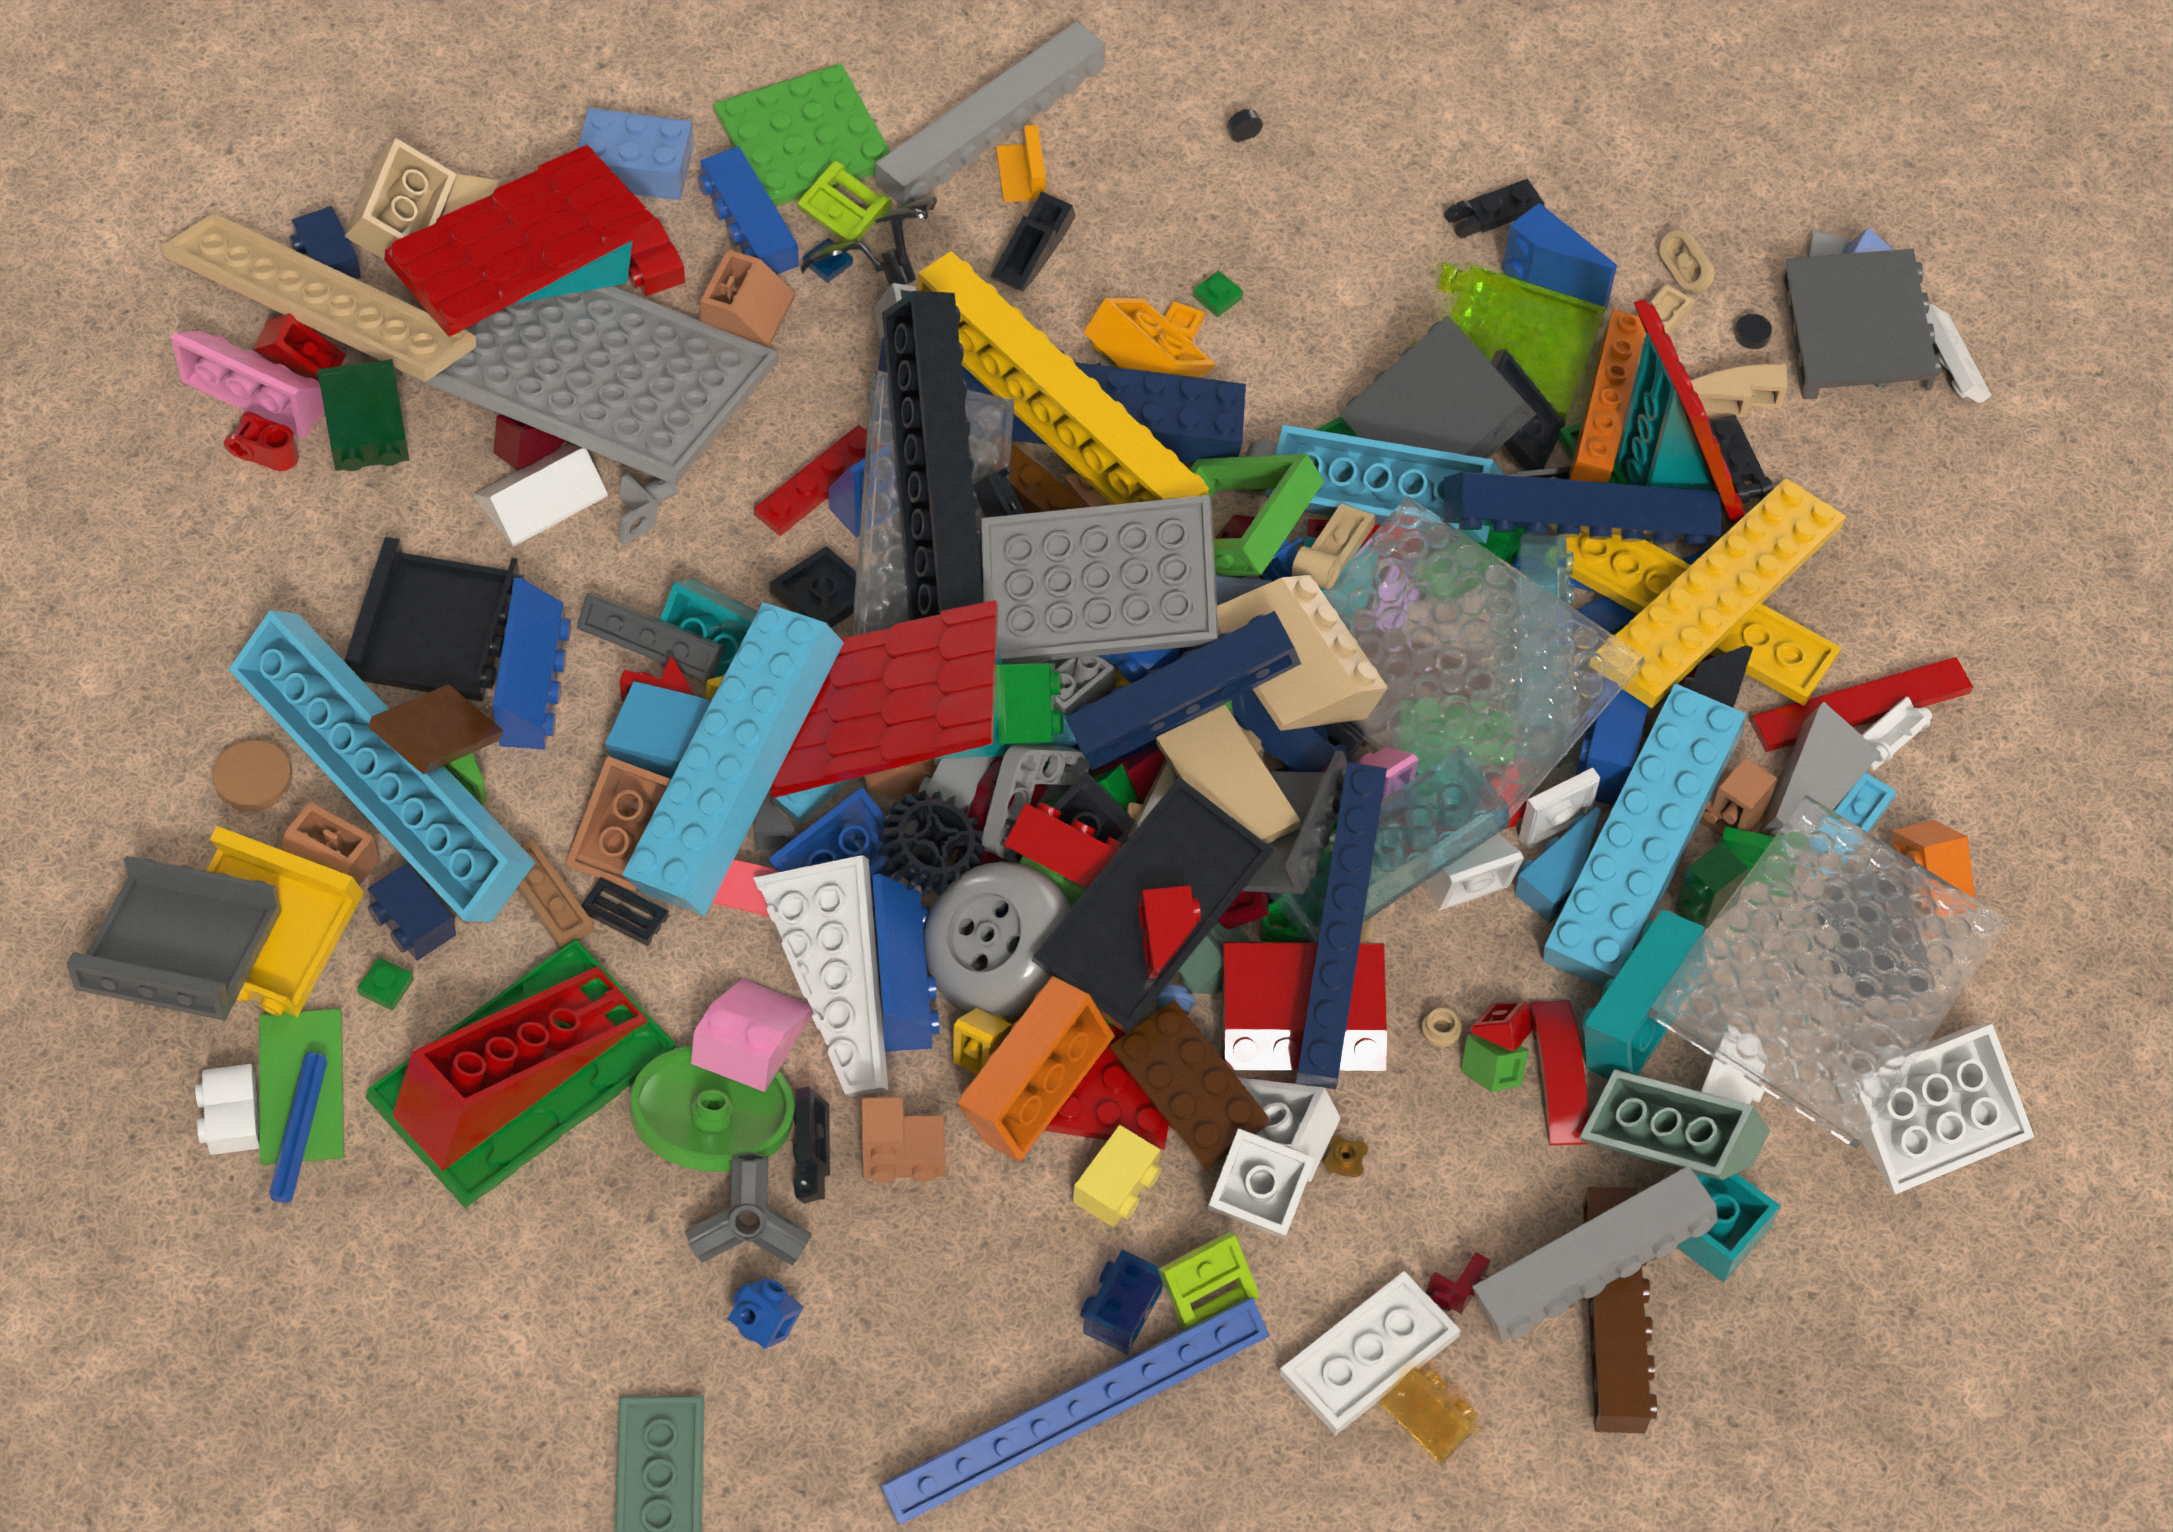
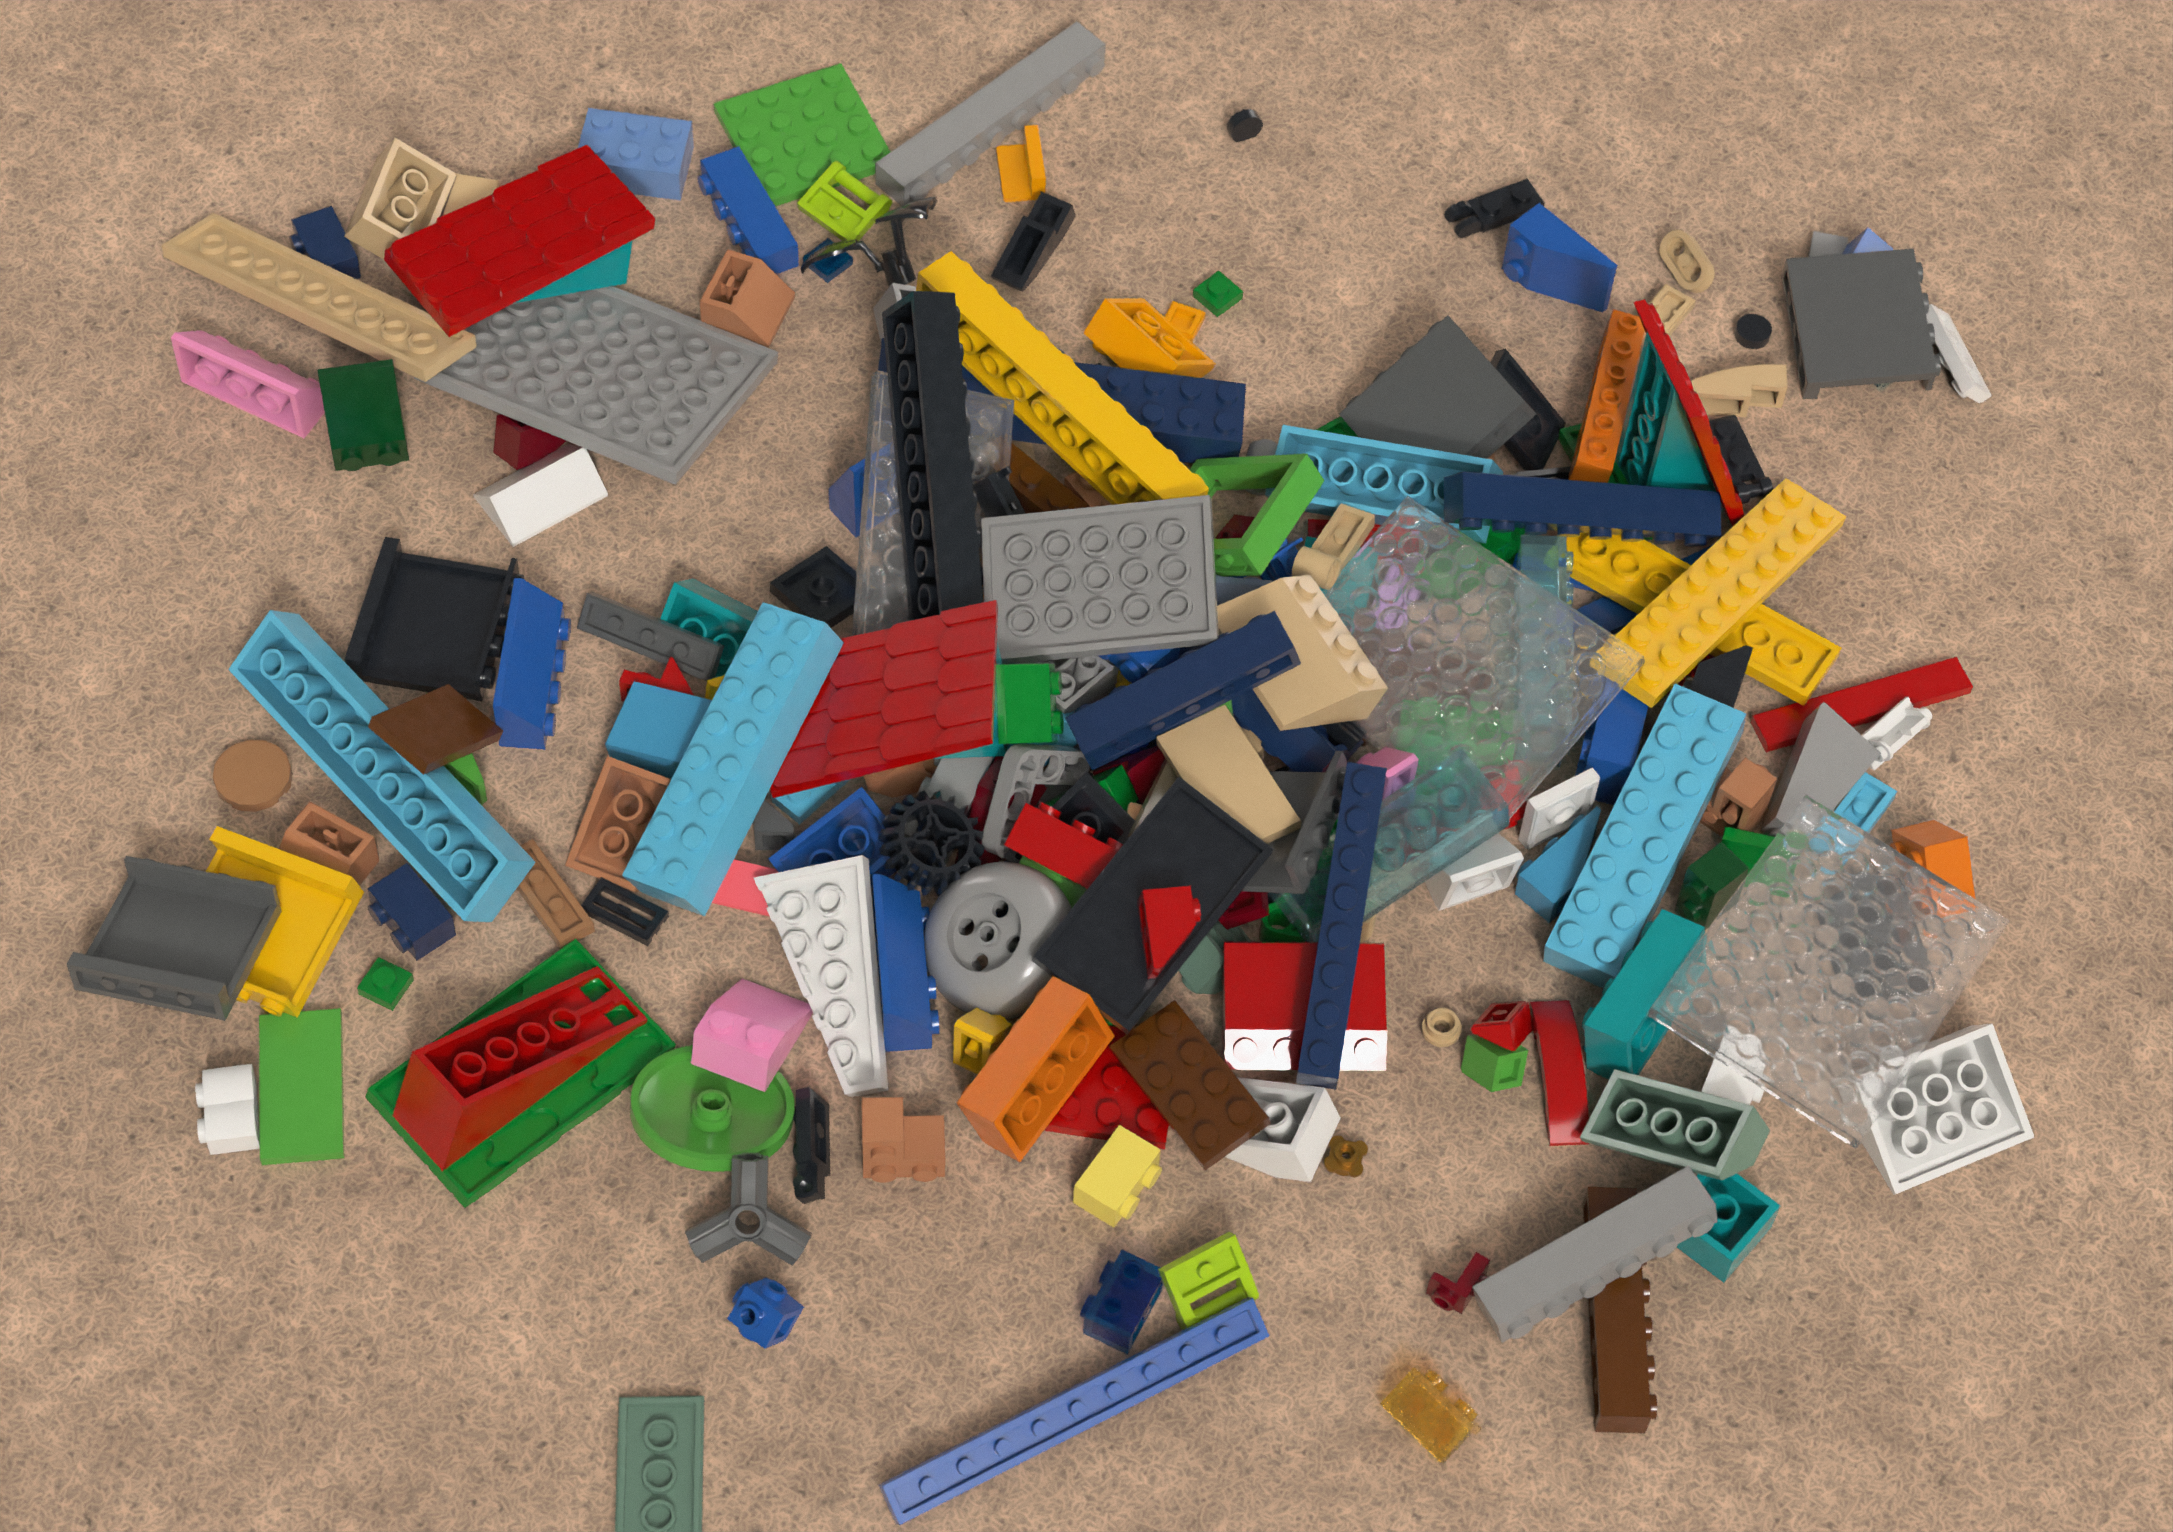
(263, 443): red piece -> none
(297, 347): red slope -> none
(298, 1127): blue axle -> none
(643, 503): light grey bracket -> none
(655, 262): red brick -> none
(811, 484): red plate -> none
(1176, 993): medium blue plate -> none
(1261, 1184): white slope -> none
(1369, 1352): white plate -> none
(1537, 326): clear neon green plate -> none

